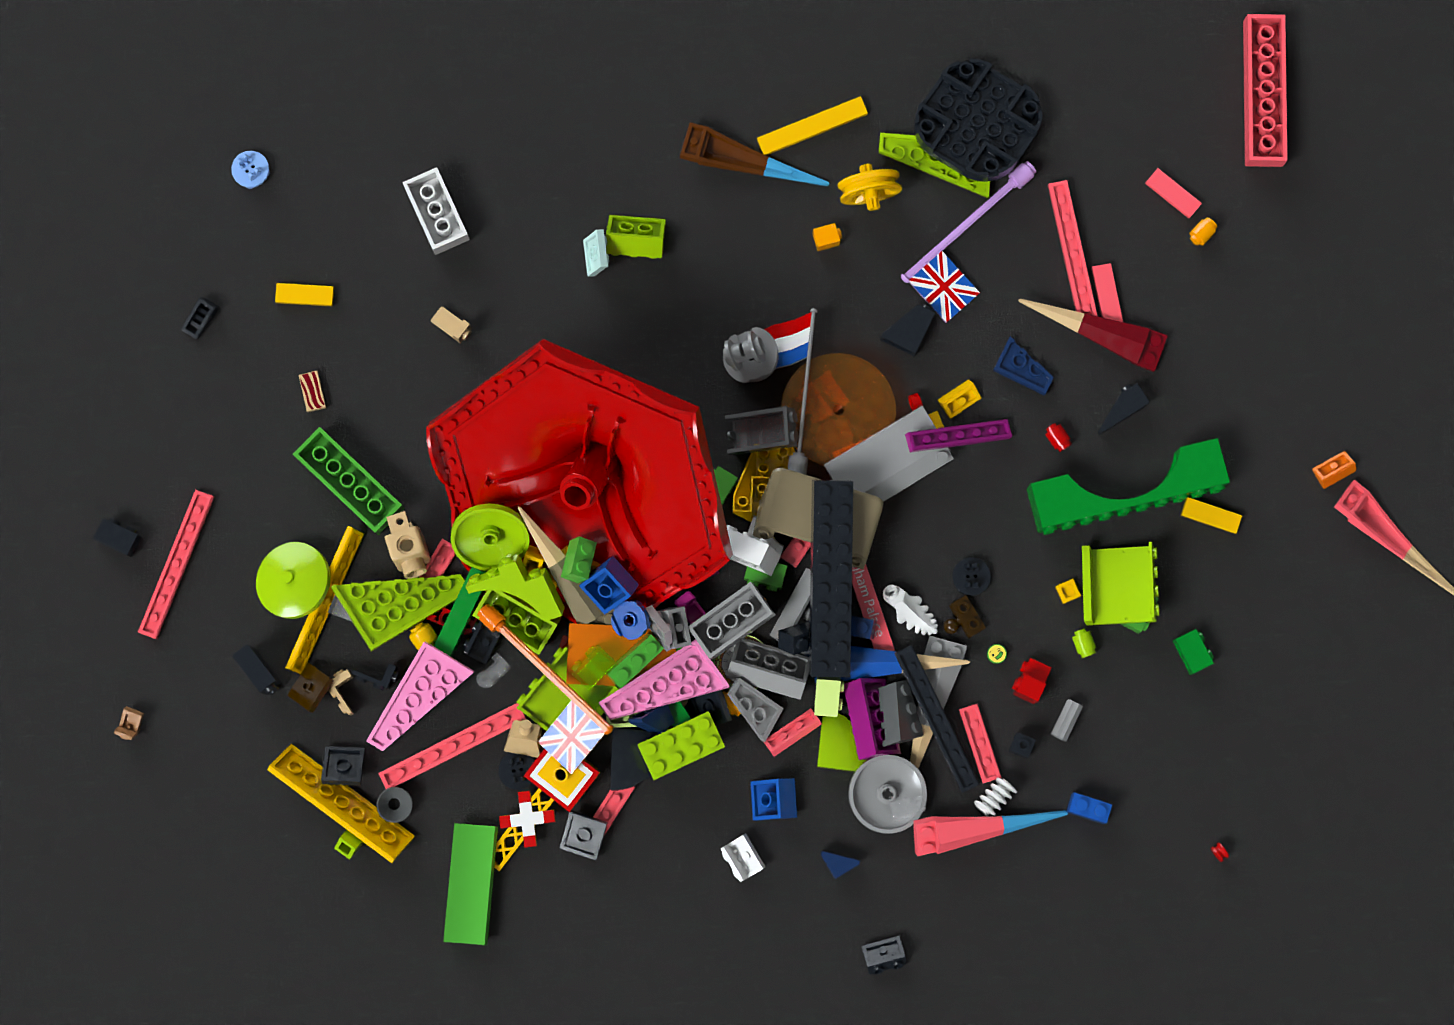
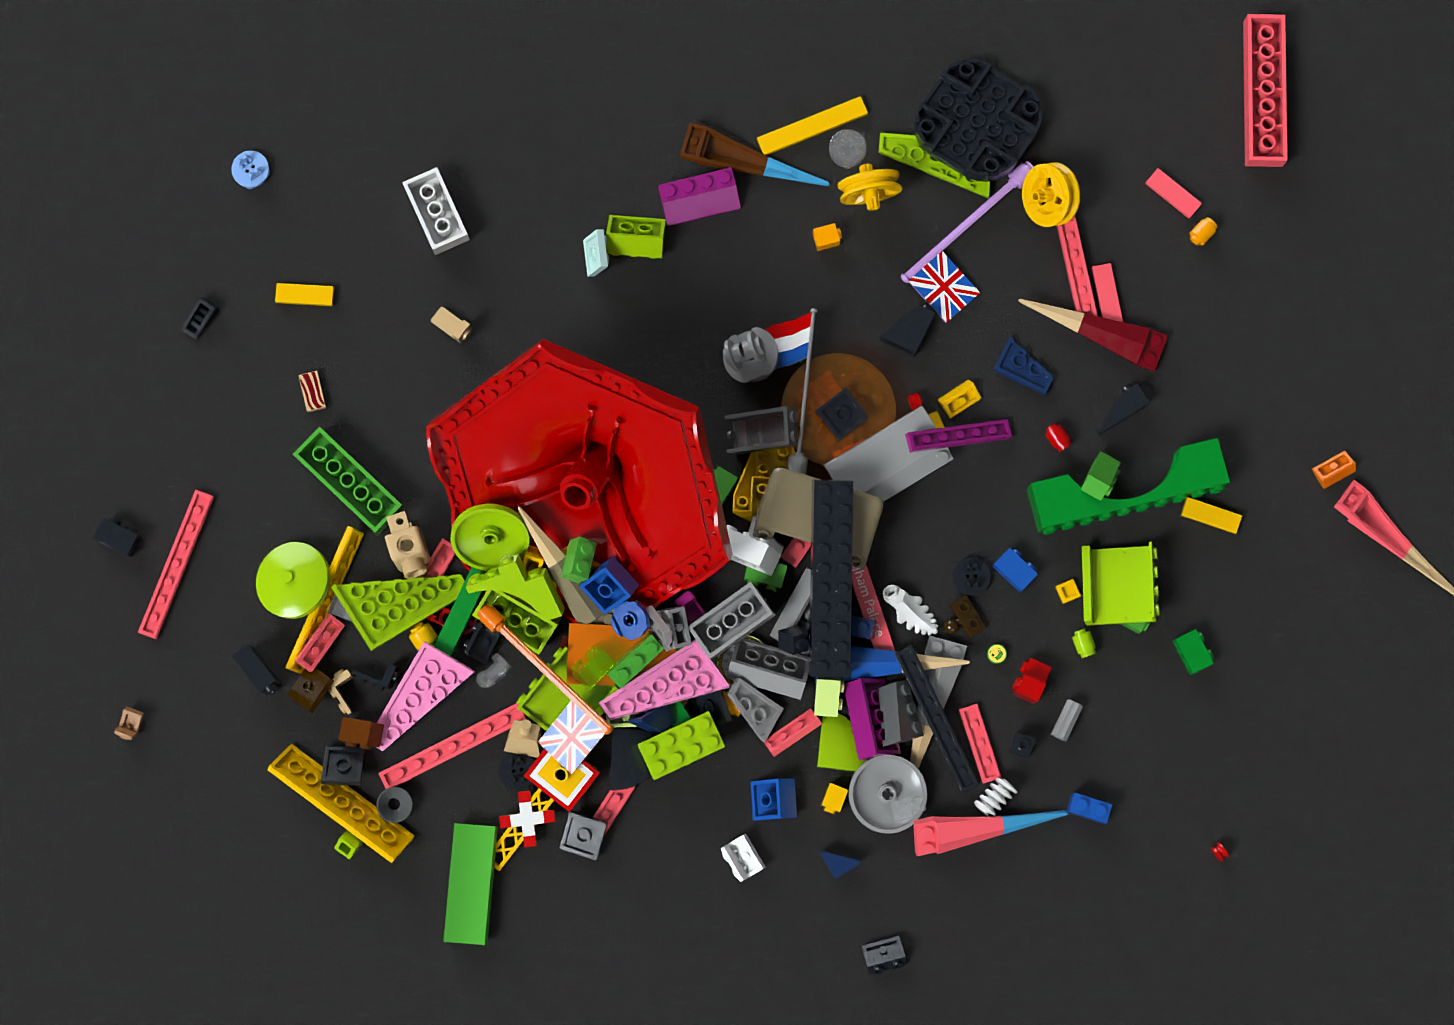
(319, 642): none -> coral plate
(361, 732): none -> reddish brown brick
(699, 196): none -> magenta slope
(834, 798): none -> yellow brick
(841, 414): none -> black plate
(847, 148): none -> clear tile
(1015, 569): none -> blue brick
(1064, 188): none -> yellow wheel
(1101, 476): none -> bright green brick

